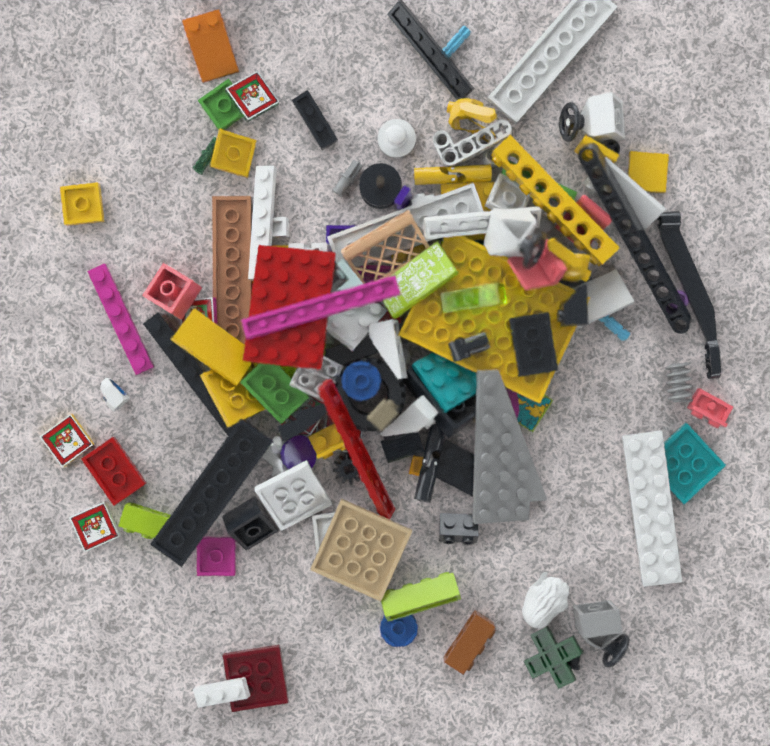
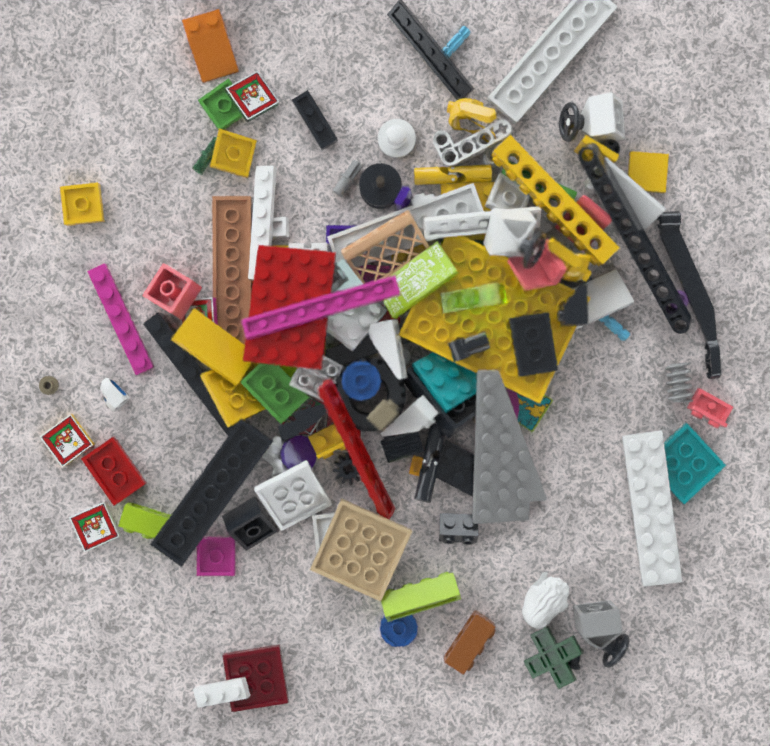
(54, 385): none -> dark tan plate

